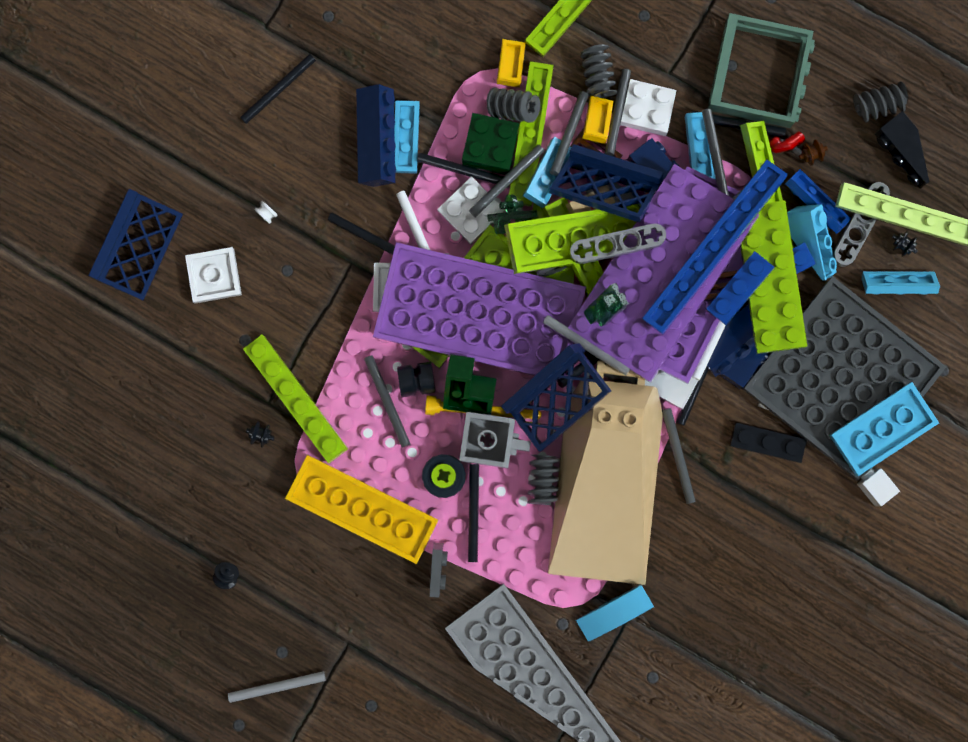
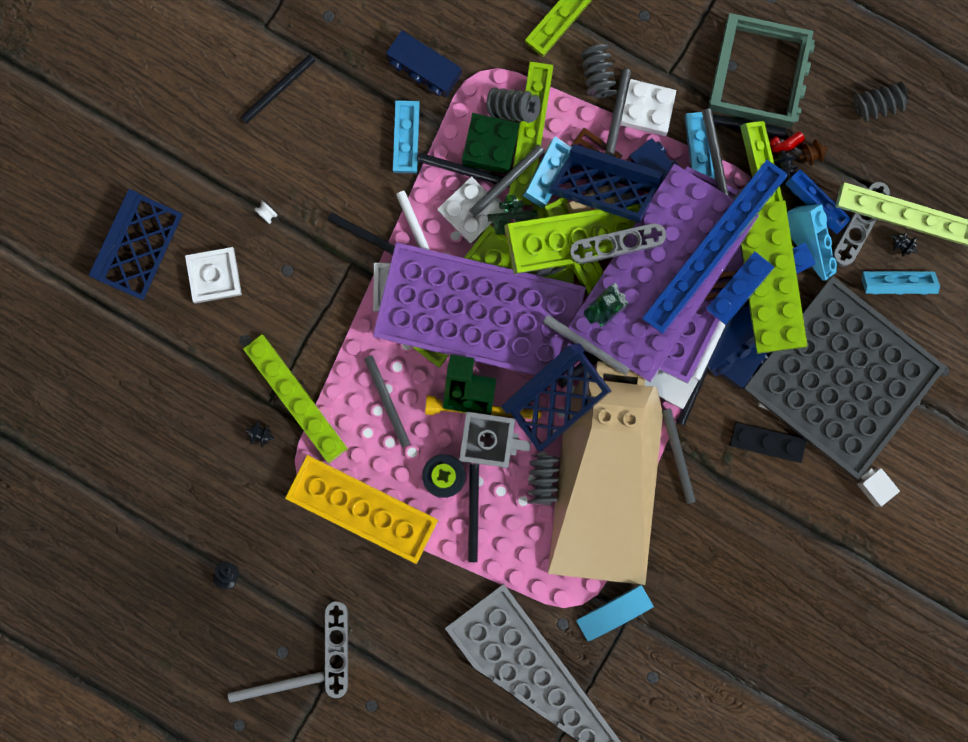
(336, 649): none -> light grey beam
(375, 135): dark blue brick -> none
(416, 379): black wheel -> none
(423, 64): none -> dark blue brick
(439, 559): dark grey plate -> none
(511, 63): yellow tile -> none
(569, 133): dark grey bar -> none
(597, 119): yellow tile -> none
(785, 163): none -> black wheel
(884, 429): medium azure plate -> none
(904, 144): black slope -> none

